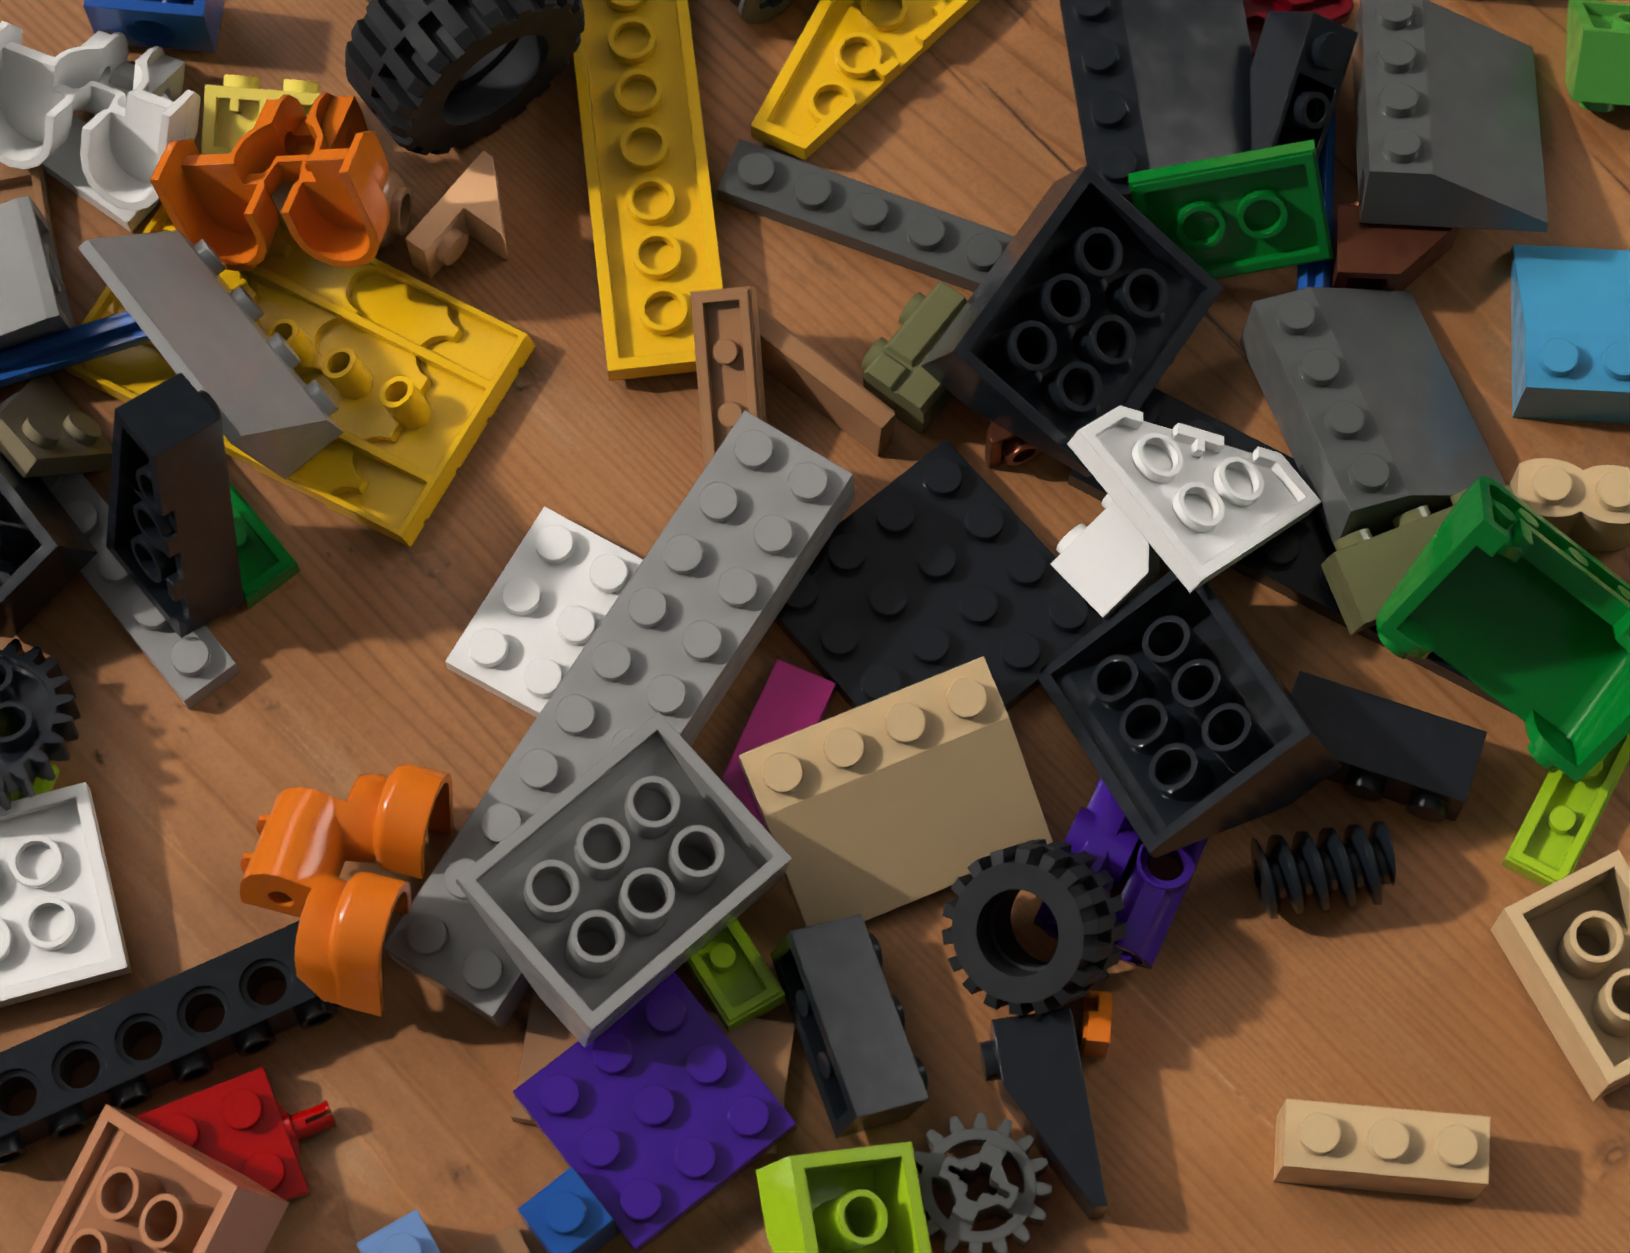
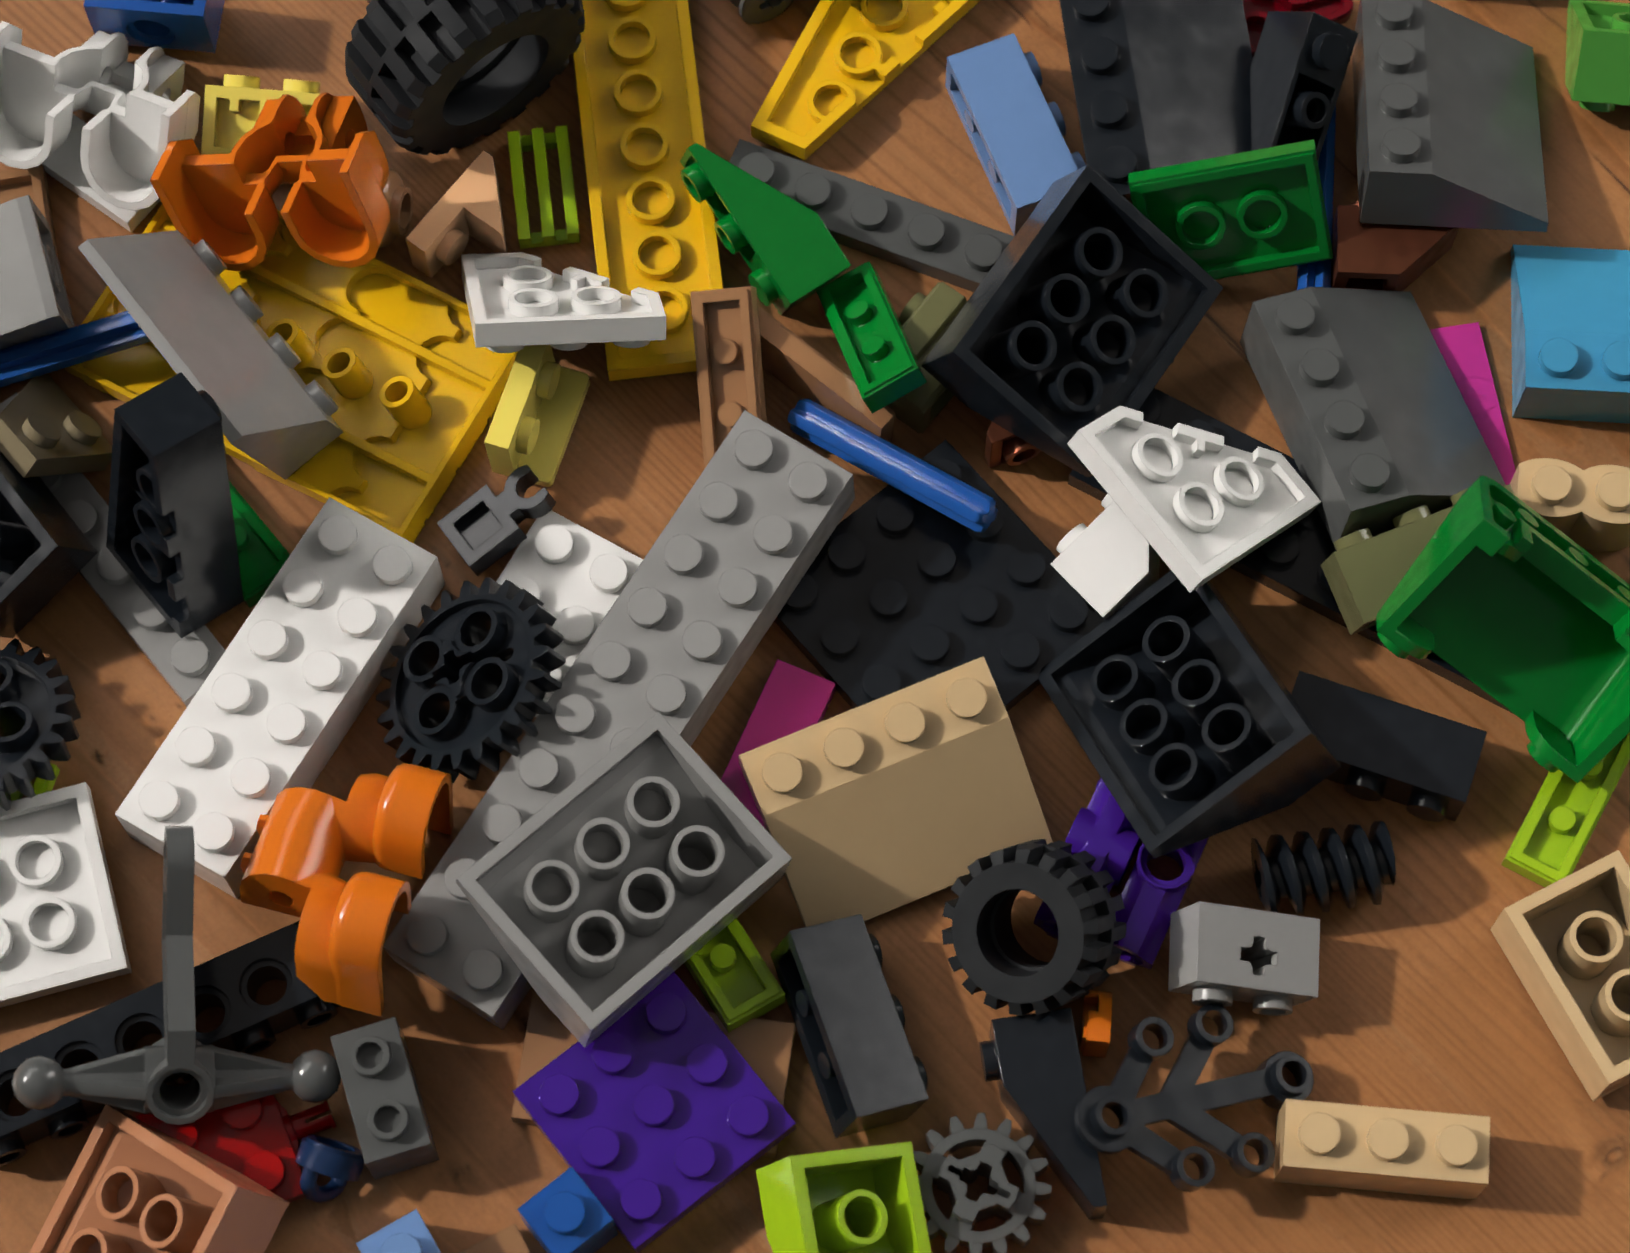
(137, 1076): none -> dark grey piece
(283, 689): none -> white brick
(329, 1158): none -> dark blue tile
(384, 1098): none -> dark grey brick
(471, 679): none -> black gear
(487, 524): none -> plate
(524, 304): none -> white plate
(535, 415): none -> light yellow bracket
(539, 143): none -> lime tile
(775, 235): none -> green slope
(871, 337): none -> green tile
(893, 465): none -> blue axle
(1010, 124): none -> medium blue brick
(1185, 1103): none -> black plant
(1244, 957): none -> light grey brick
(1468, 363): none -> dark pink piece

